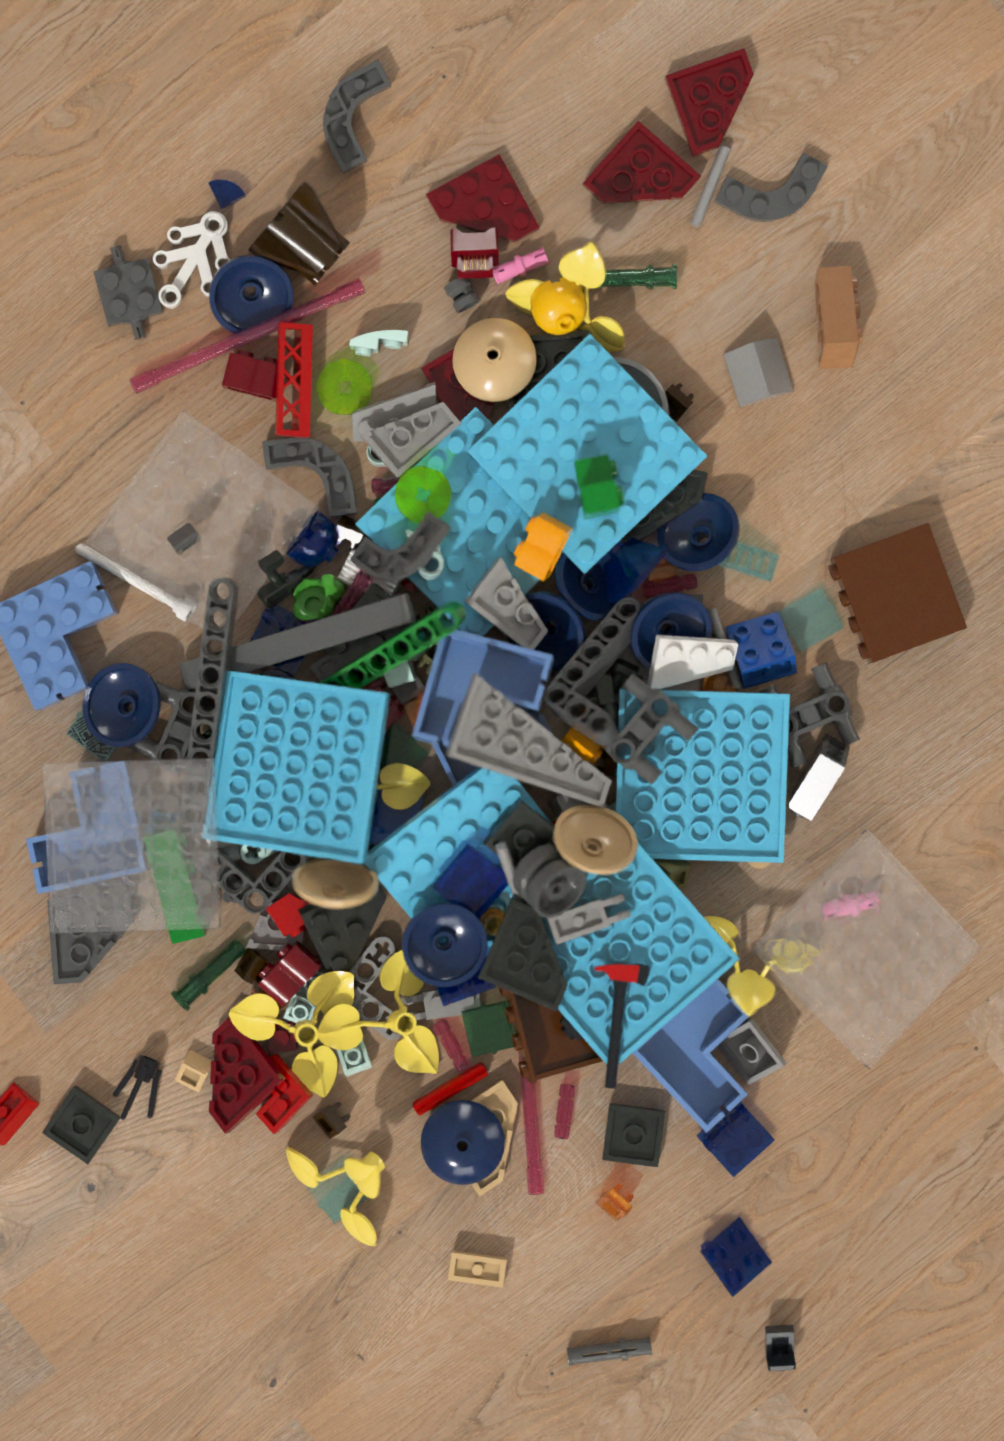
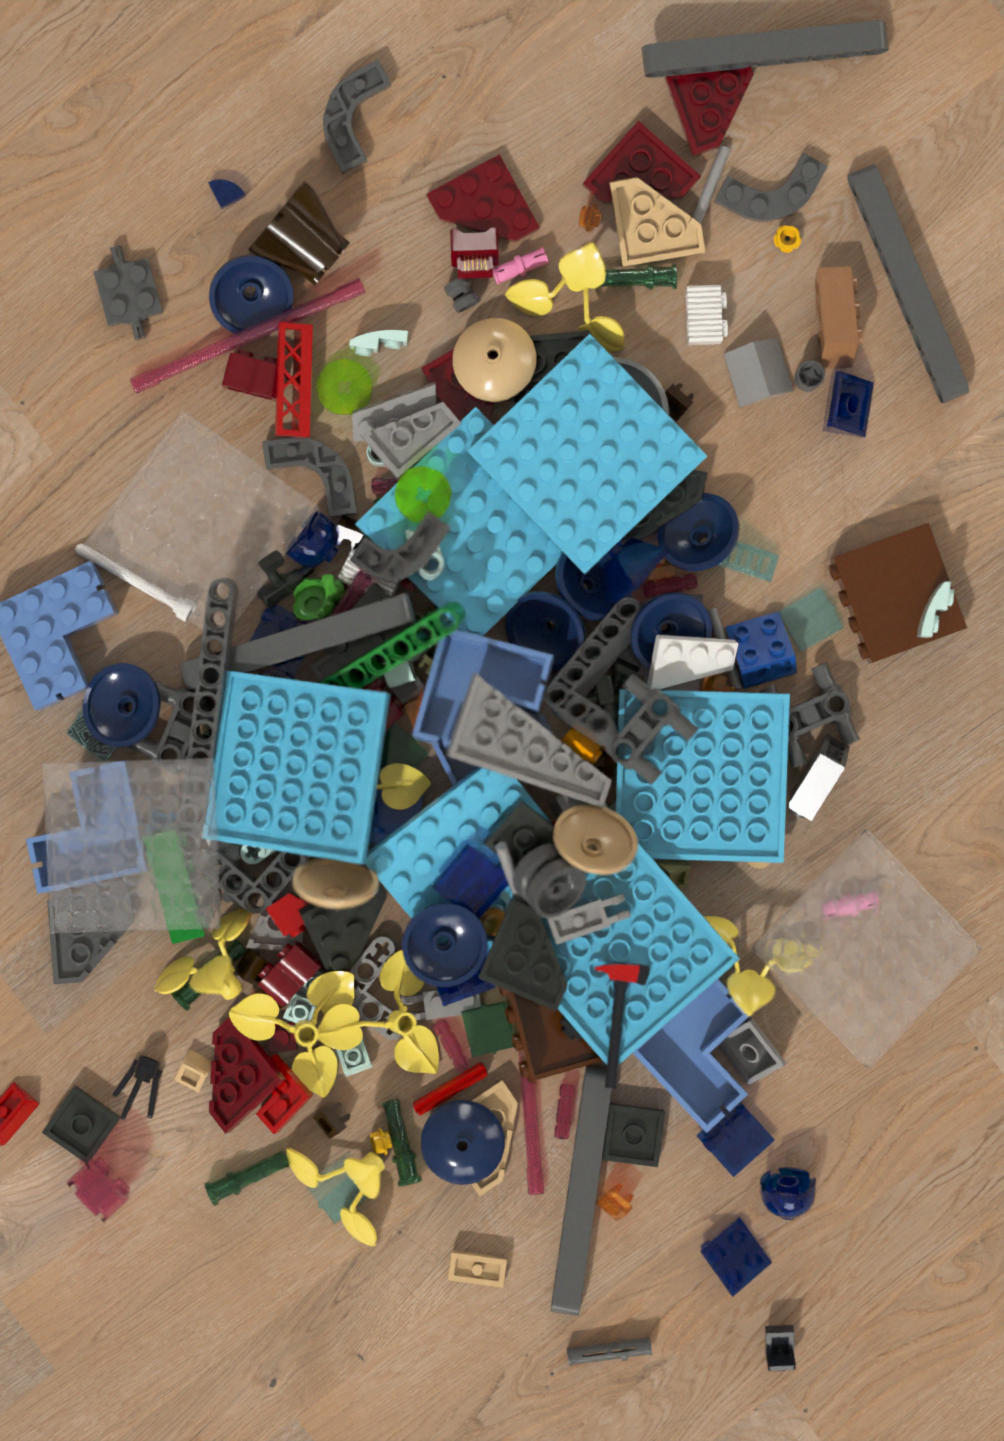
(99, 1189): none -> clear pink brick
(183, 538): dark grey slope -> none
(194, 254): white plant -> none
(218, 973): none -> light yellow plant
(235, 1182): none -> clear green pin
(380, 1142): none -> yellow plate
(407, 1157): none -> clear green pin
(505, 606): light grey wing -> none
(542, 546): light orange brick -> none
(558, 306): yellow cylinder -> none
(581, 1193): none -> dark grey beam
(589, 217): none -> clear orange plate
(596, 486): green brick -> none
(651, 225): none -> tan plate
(704, 314): none -> white brick
(765, 48): none -> dark grey beam
(788, 1192): none -> clear blue cylinder
(794, 235): none -> yellow plate
(812, 372): none -> dark grey wheel
(848, 405): none -> clear blue slope
(908, 283): none -> dark grey beam
(938, 601): none -> light aqua slope

